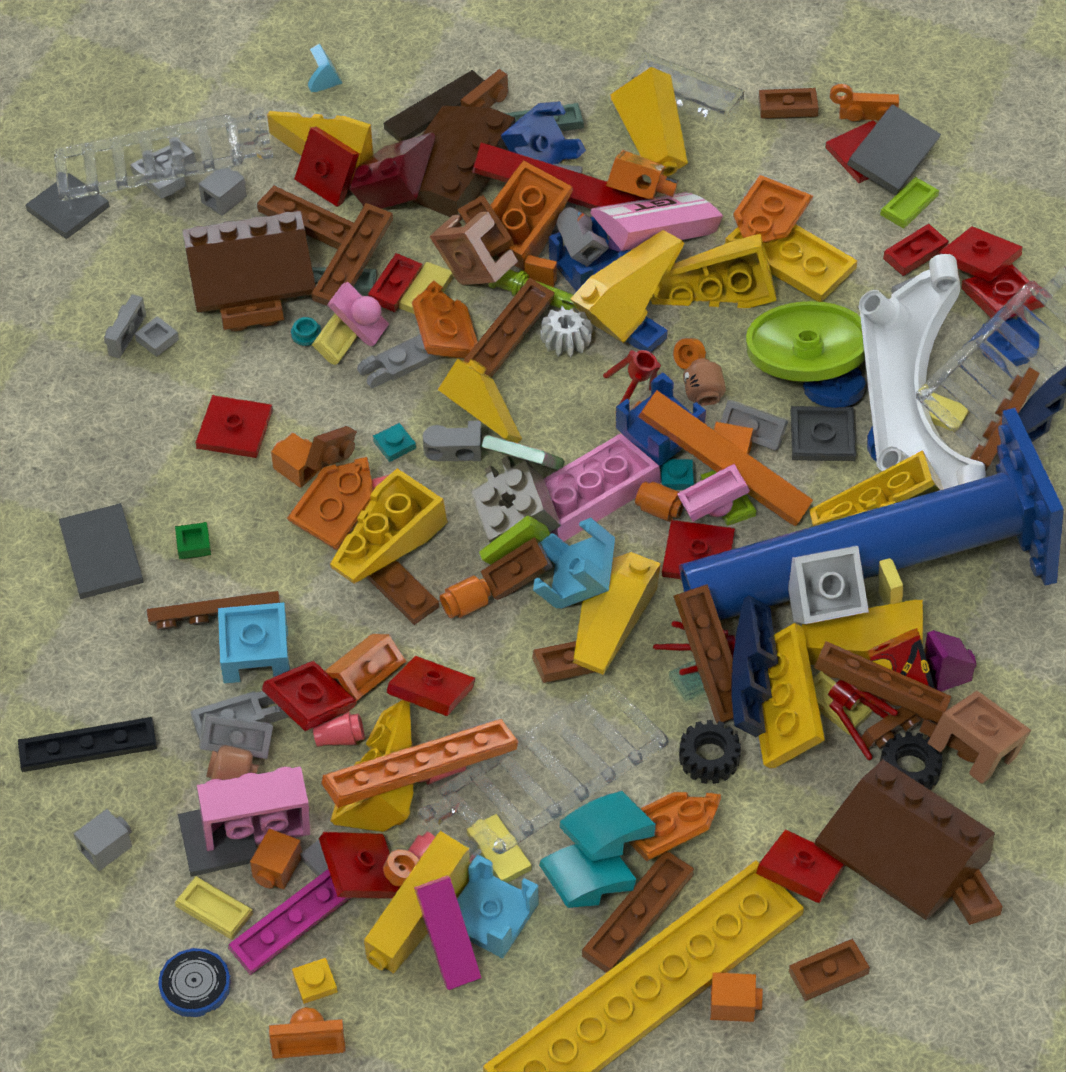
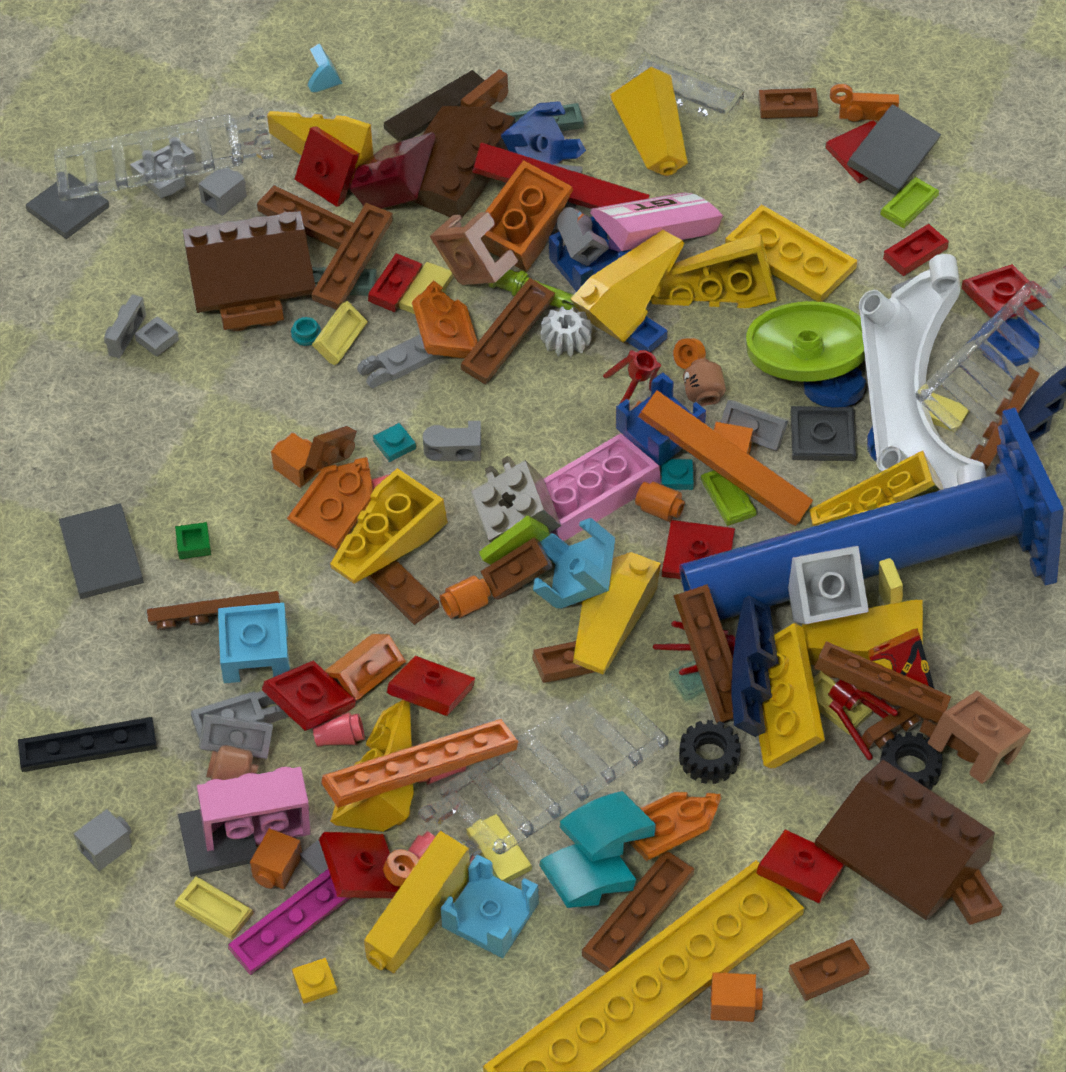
(194, 982): tile -> none
(234, 426): red plate -> none
(307, 1035): orange tile -> none
(359, 313): bright pink tile -> none
(447, 932): dark pink tile -> none
(479, 395): yellow slope -> none
(497, 238): dark orange plate -> none
(523, 452): tile -> none
(541, 270): orange tile -> none
(628, 172): orange torso -> none
(714, 494): bright pink tile -> none
(770, 209): orange tile -> none
(948, 660): magenta slope -> none
(982, 253): red plate -> none

